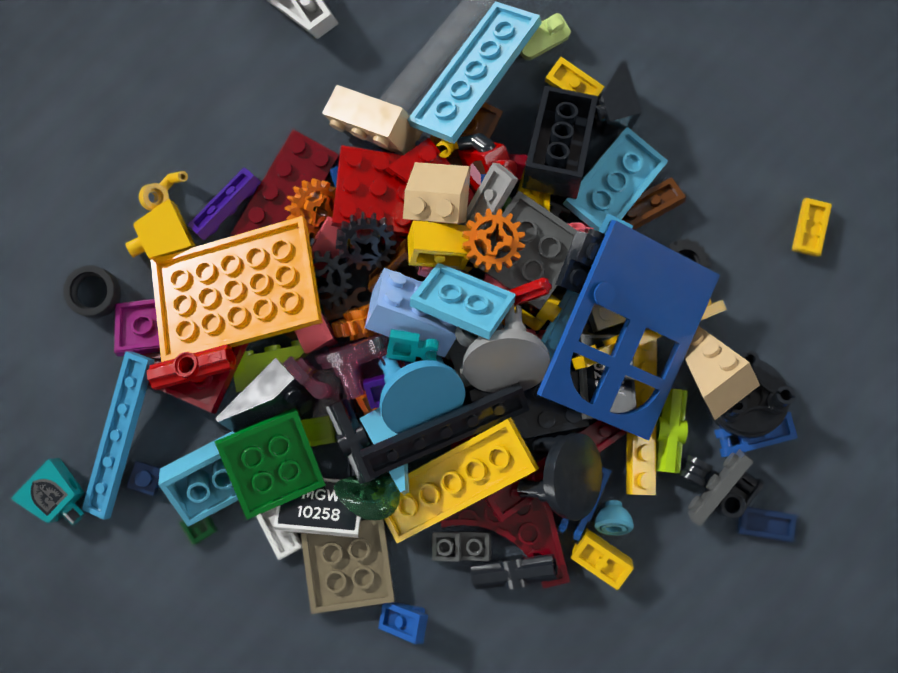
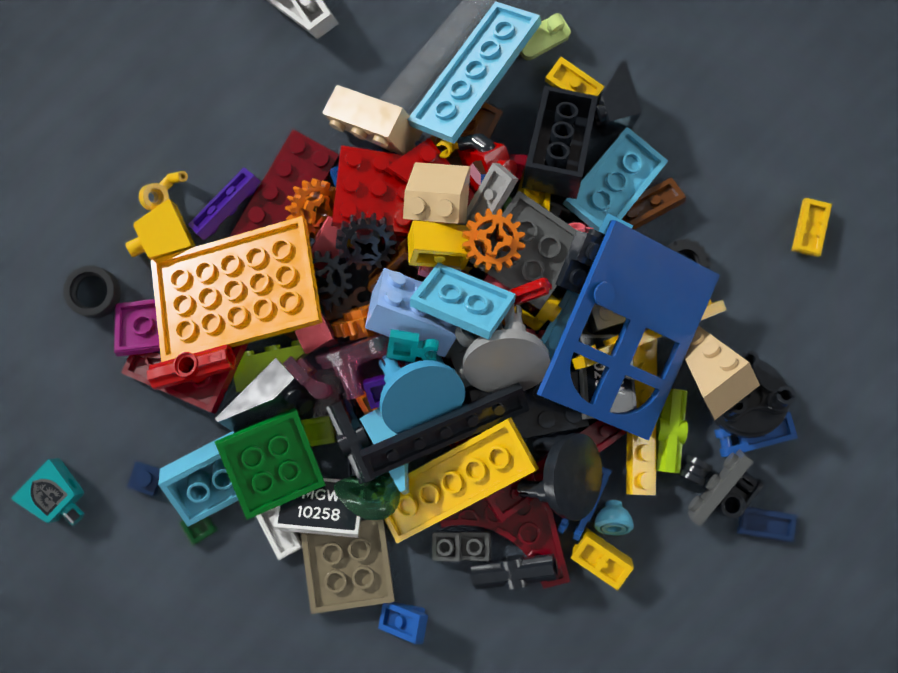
(117, 435): dark azure plate -> none

